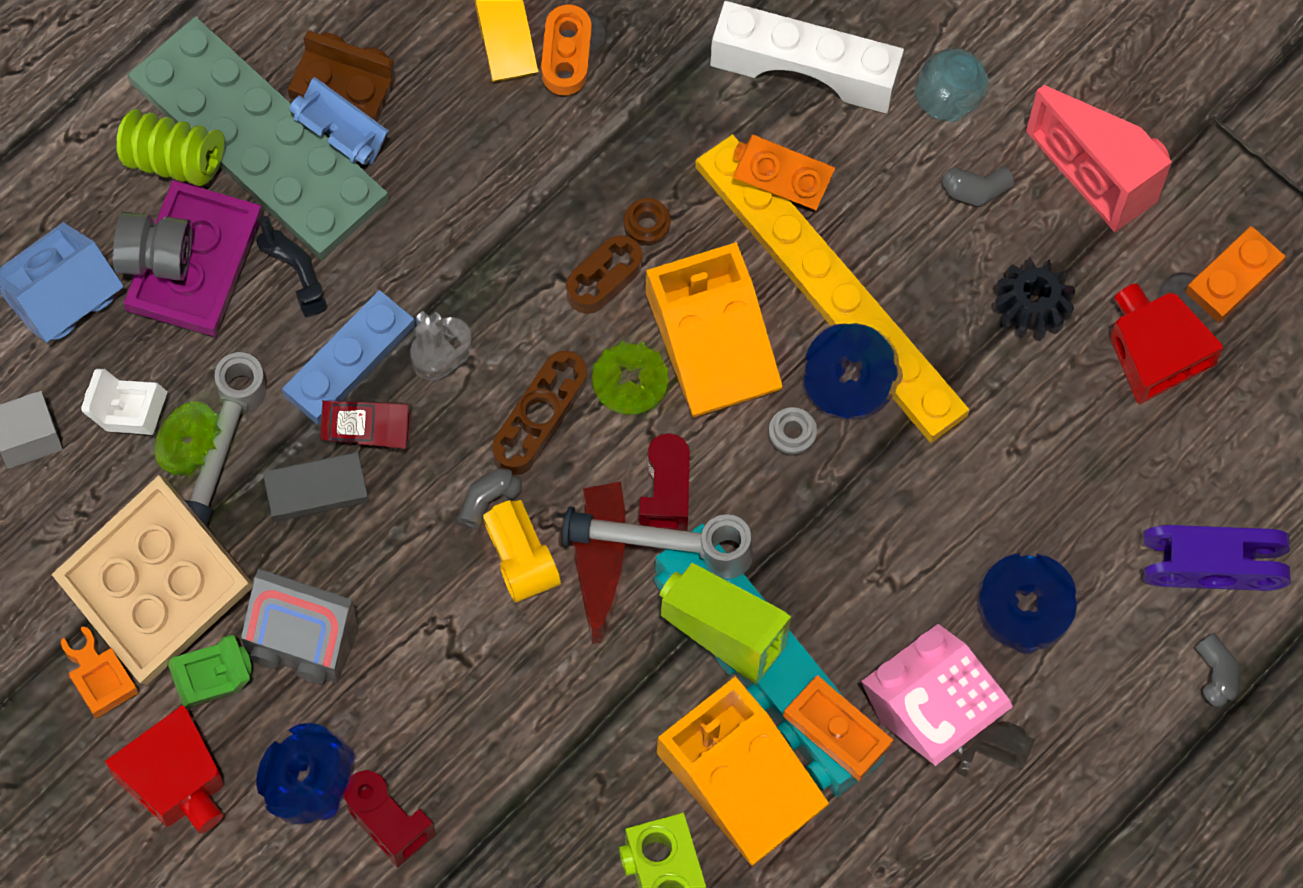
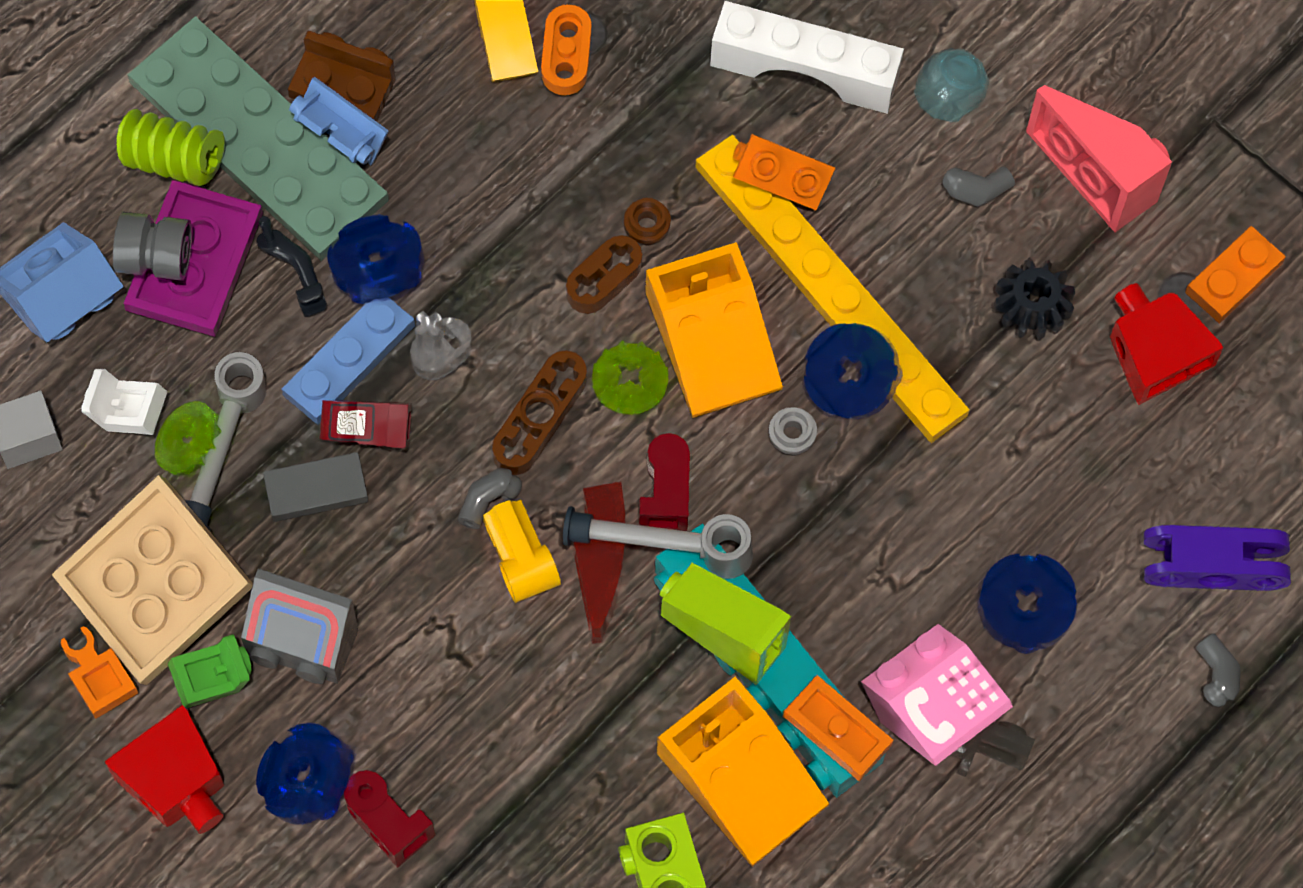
(380, 279): none -> clear blue plate

